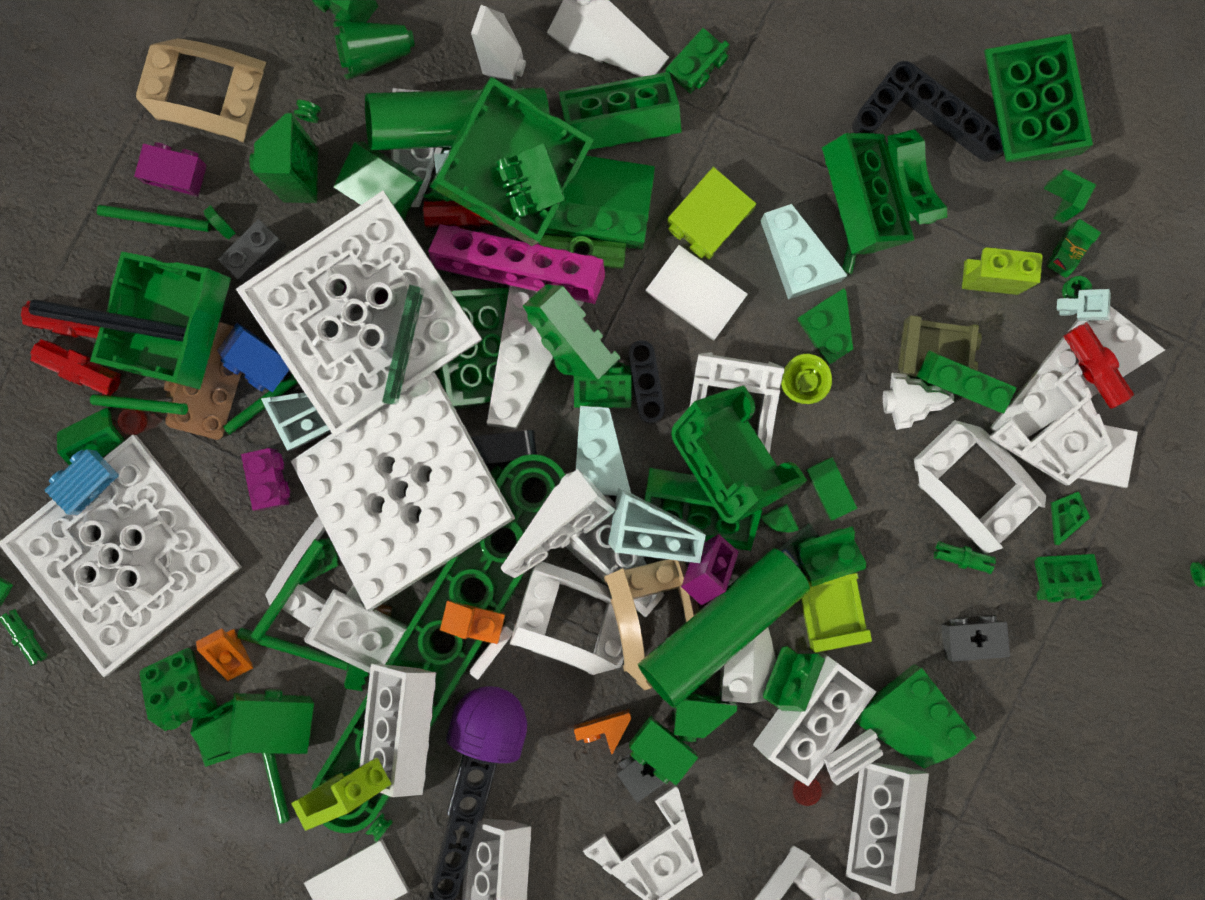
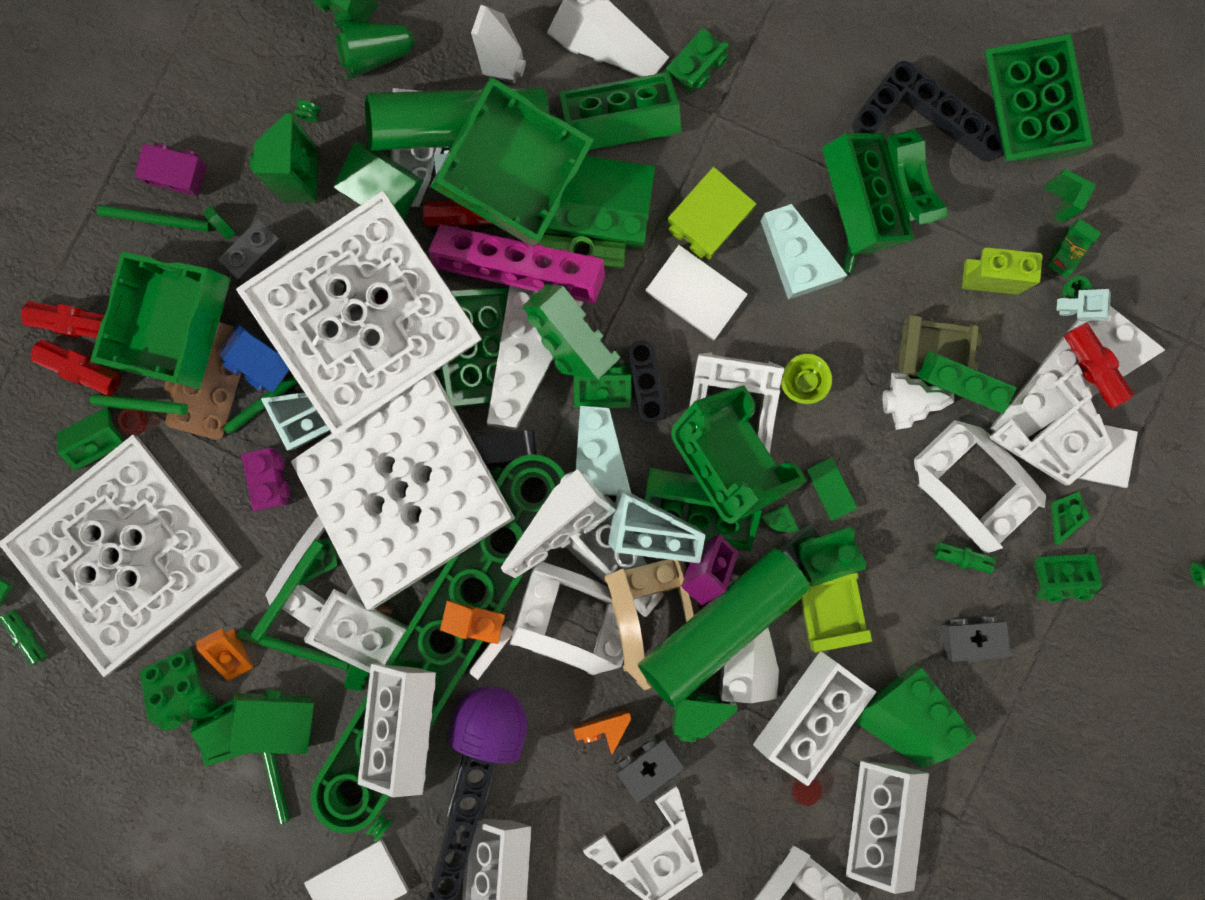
(81, 481): dark azure brick -> none
(107, 320): black axle -> none
(239, 99): tan wedge -> none
(341, 794): lime panel -> none
(403, 345): clear green tile -> none
(435, 196): green hand -> none
(531, 181): green hinge -> none
(662, 751): green brick -> none
(793, 680): green bracket -> none
(829, 327): green wing -> none
(854, 760): white tile -> none

